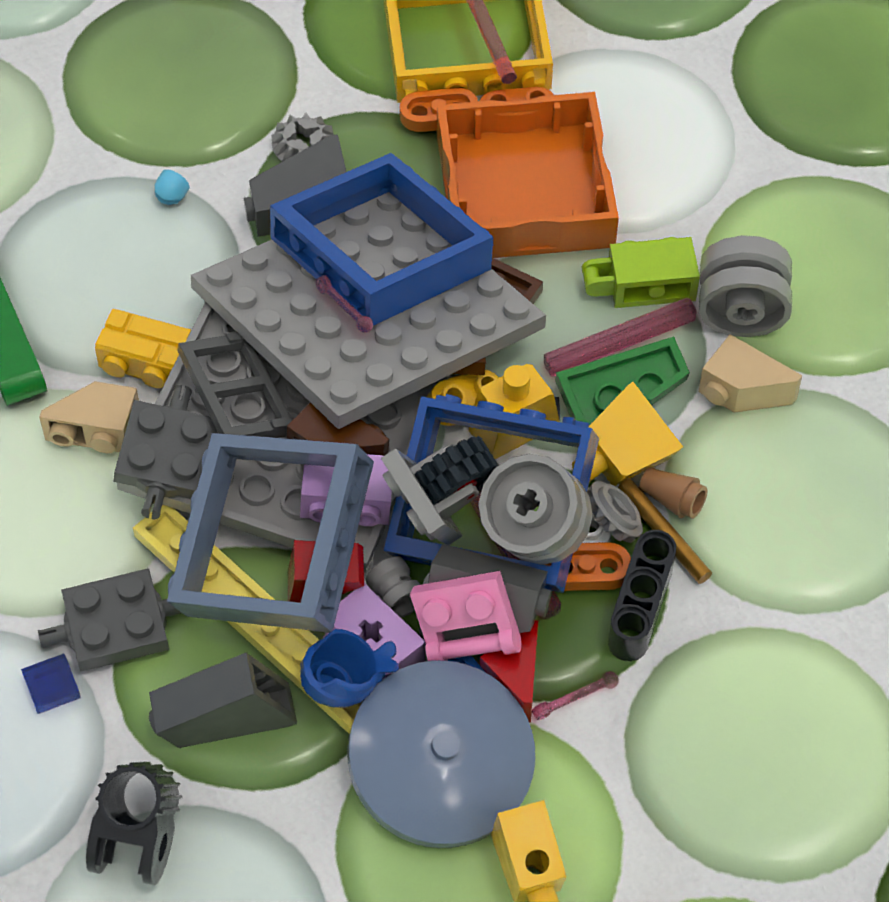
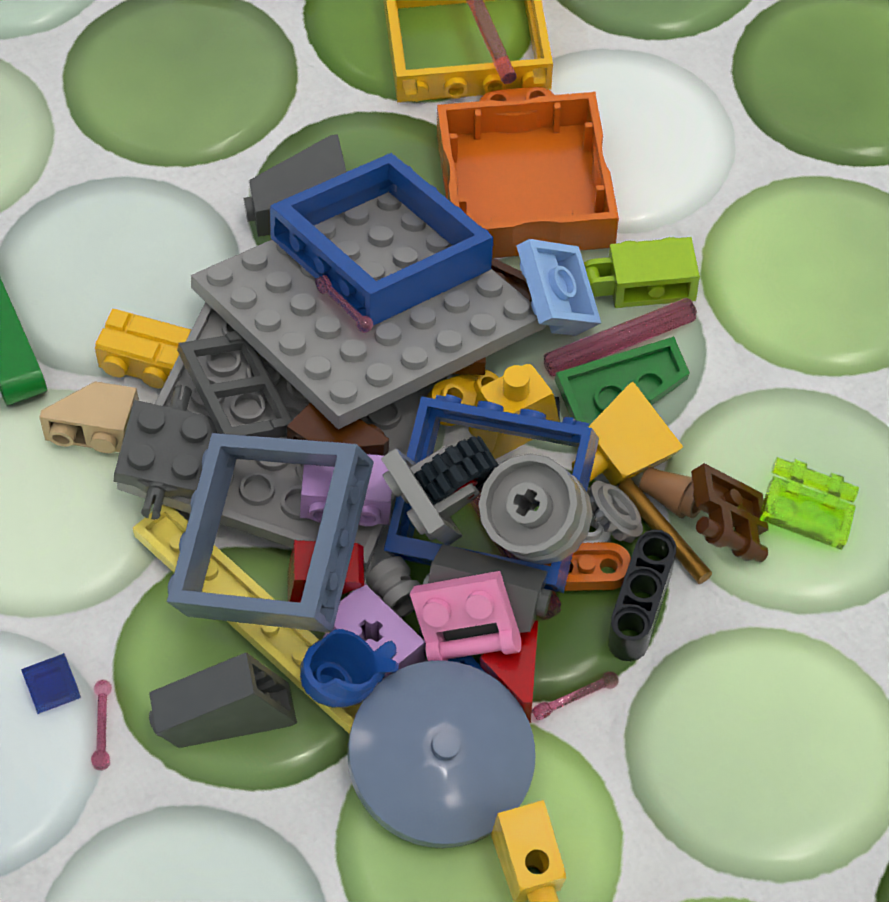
(100, 758): none -> clear pink hinge
(112, 620): dark grey plate -> none
(115, 823): black piece -> none
(171, 187): medium azure hinge -> none
(285, 137): light grey gear -> none
(419, 108): orange plate -> none
(558, 286): none -> light blue plate
(729, 506): none -> reddish brown plate
(745, 286): light grey wheel -> none
(747, 378): tan slope -> none
(806, 511): none -> clear neon green plate

